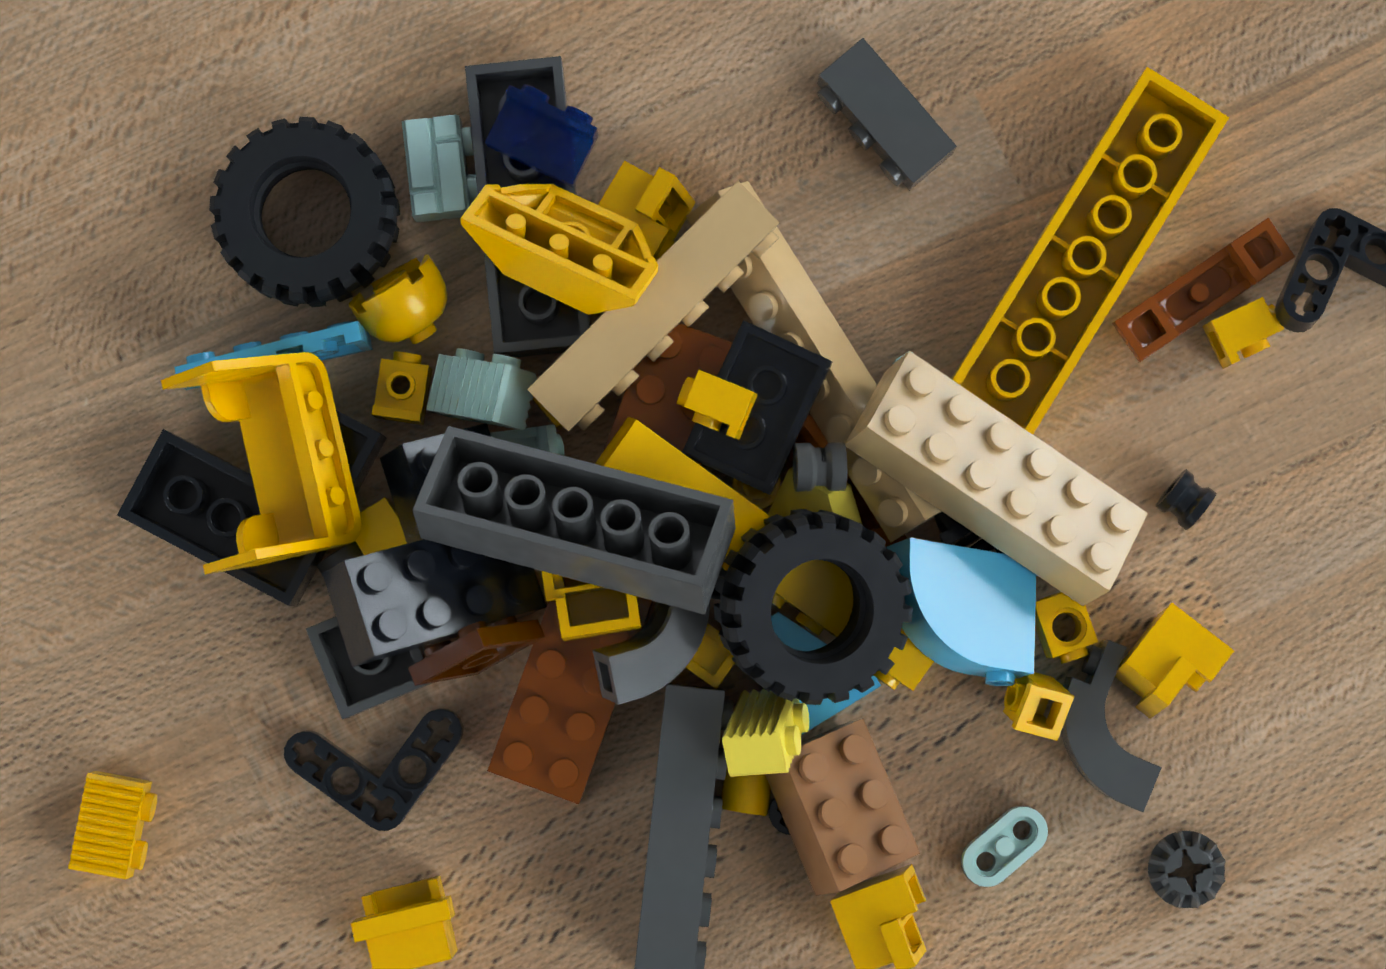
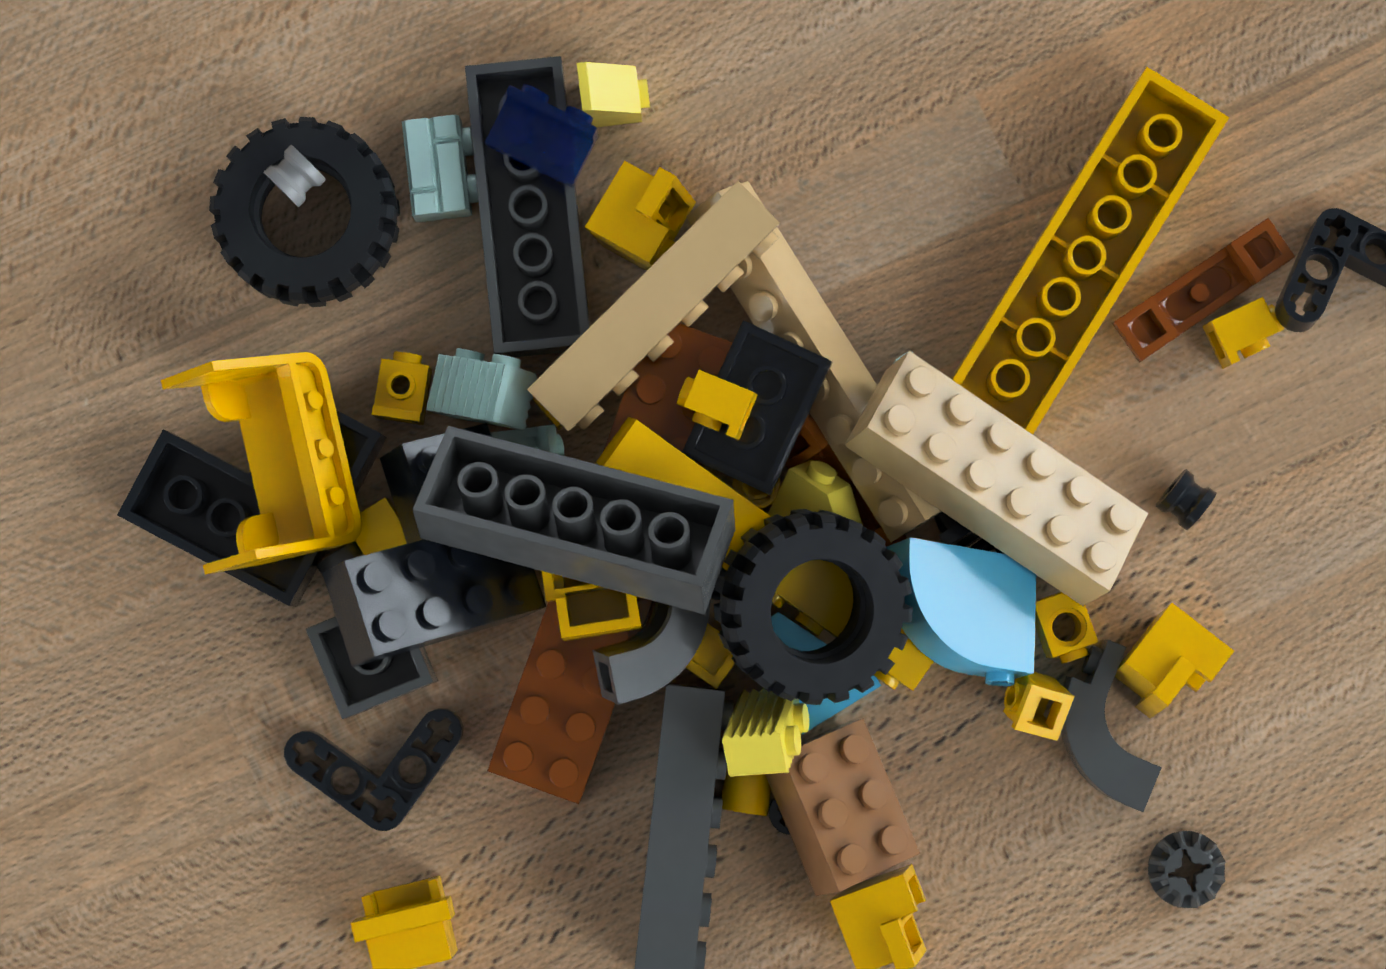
(112, 825): yellow brick -> none
(294, 175): none -> light grey wheel
(329, 343): medium azure wing -> none
(403, 302): yellow cylinder -> none
(475, 650): reddish brown plate -> none
(562, 245): yellow wedge -> none
(612, 93): none -> light yellow slope
(819, 466): dark grey wheel -> none
(884, 115): dark grey brick -> none
(1005, 848): light aqua plate -> none

